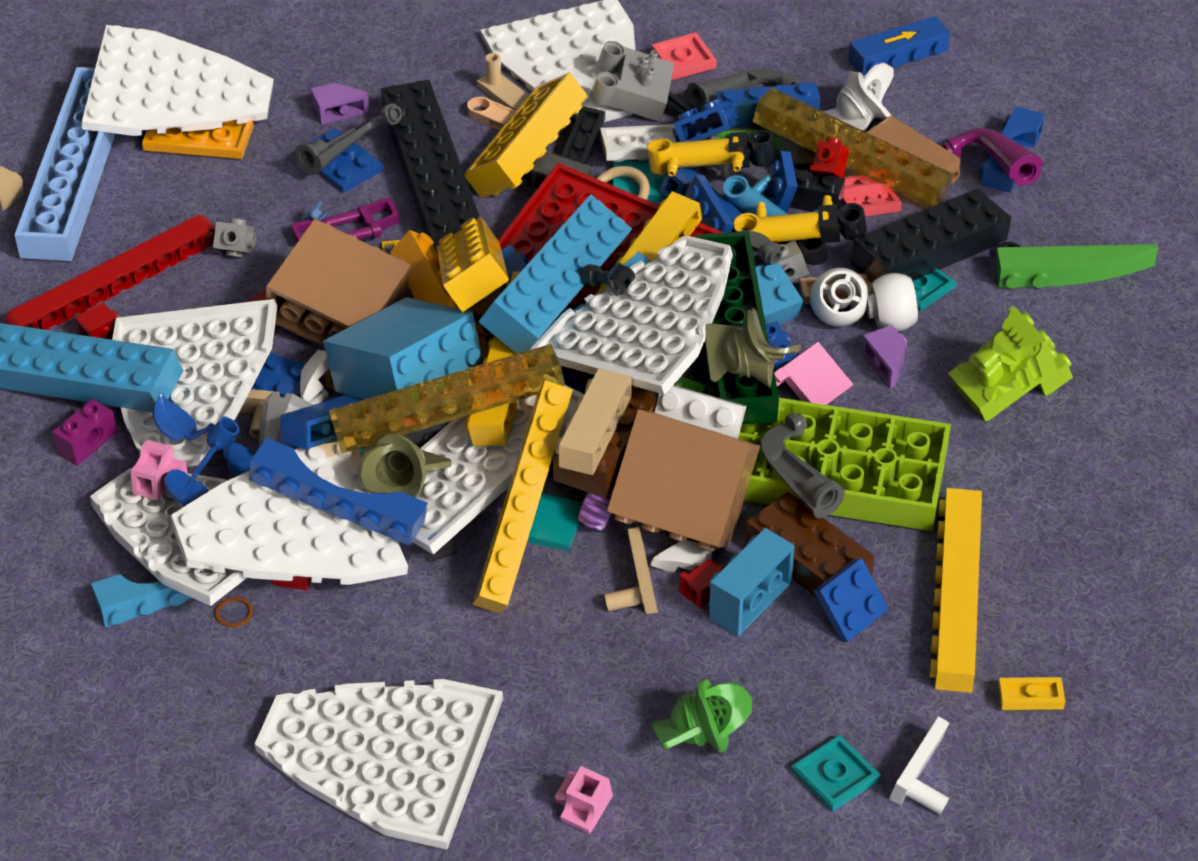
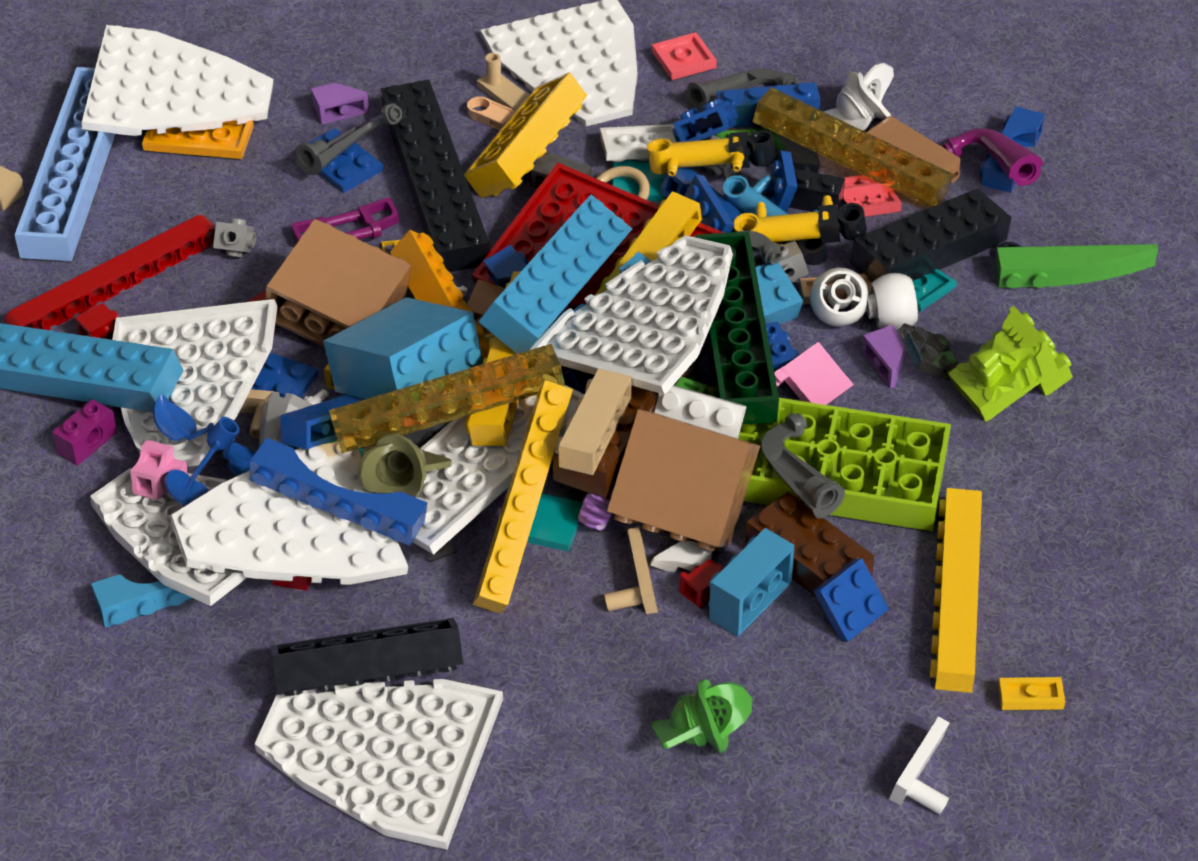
(231, 599): dark orange piece -> none
(310, 374): white slope -> none
(315, 213): medium blue hand -> none
(367, 655): none -> black brick
(471, 263): yellow brick -> none
(584, 135): black plate -> none
(584, 798): bright pink brick -> none
(618, 278): black leg -> none
(640, 84): light grey piece -> none
(742, 350): olive helmet -> none
(830, 164): red brick -> none
(836, 773): teal tile -> none
(900, 45): blue brick -> none
(928, 351): none -> clear smoke plate

